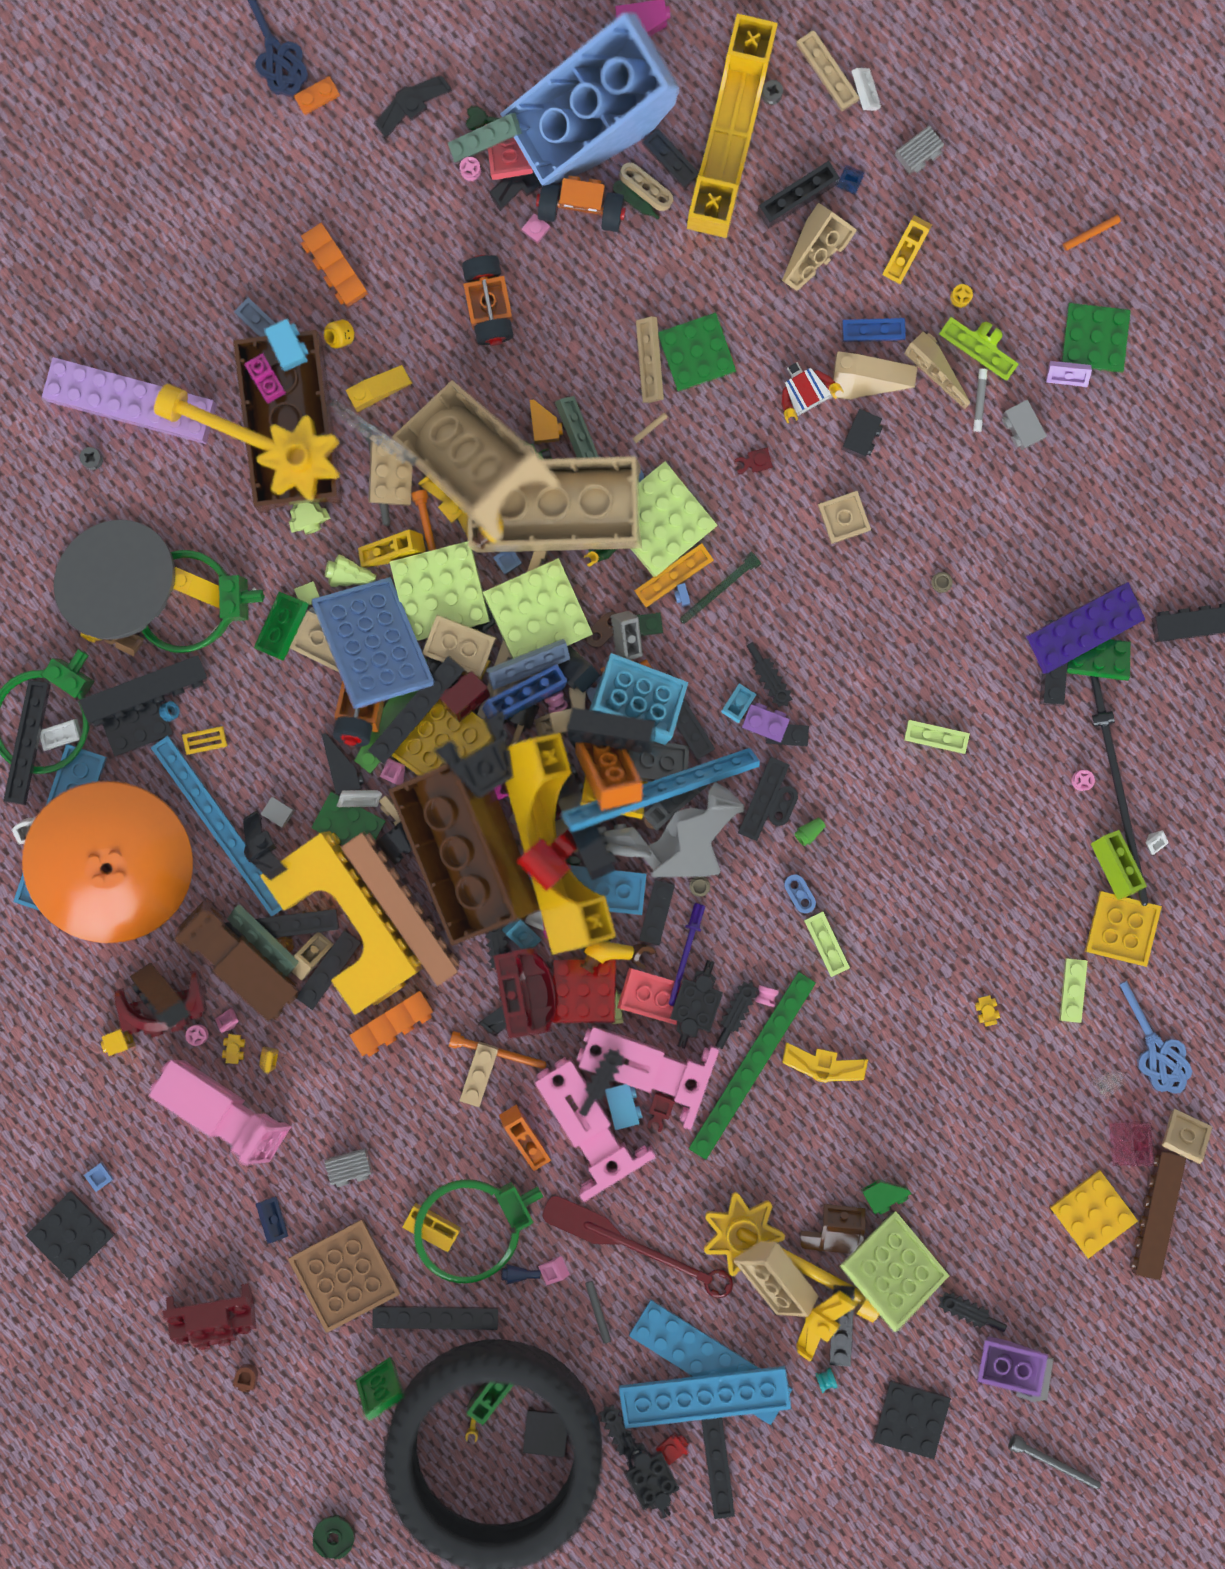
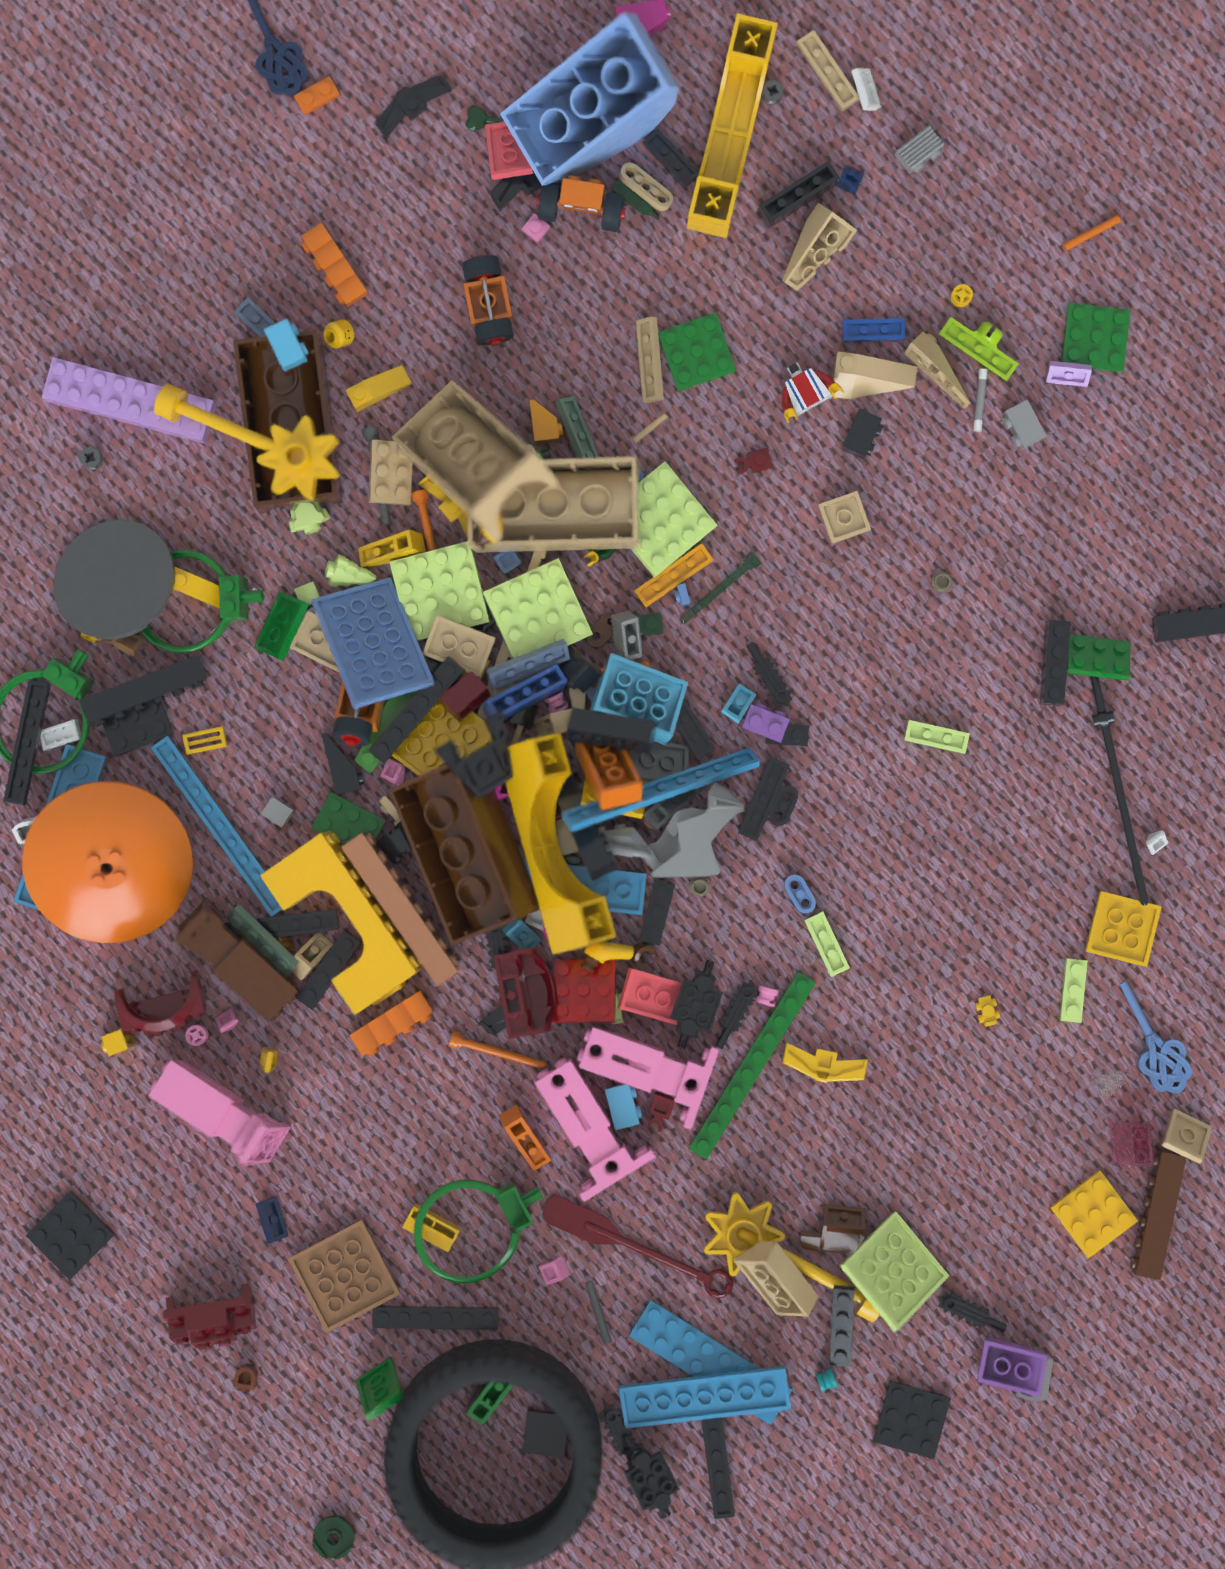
(99, 1176): medium blue plate -> none
(158, 996): black brick -> none
(165, 715): dark azure axle -> none
(233, 1051): yellow piece -> none
(259, 847): black plate -> none
(265, 378): dark pink slope -> none
(348, 1167): light grey brick -> none
(359, 798): white tile -> none
(377, 436): clear plate -> none
(470, 164): bright pink wheel -> none
(472, 1430): yellow hand -> none
(479, 1074): tan plate -> none
(485, 137): sand green plate -> none
(514, 1274): dark blue cone -> none
(547, 862): red plate -> none
(605, 1073): black piece -> none
(673, 1447): red bracket -> none
(693, 925): dark purple piece -> none
(807, 833): bright green cone -> none
(822, 1323): yellow plate -> none
(884, 1194): green slope -> none
(907, 249): yellow slope -> none
(1018, 1444): dark grey piece -> none
(1085, 627): dark purple plate -> none
(1086, 780): bright pink wheel -> none
(1118, 864): lime brick -> none

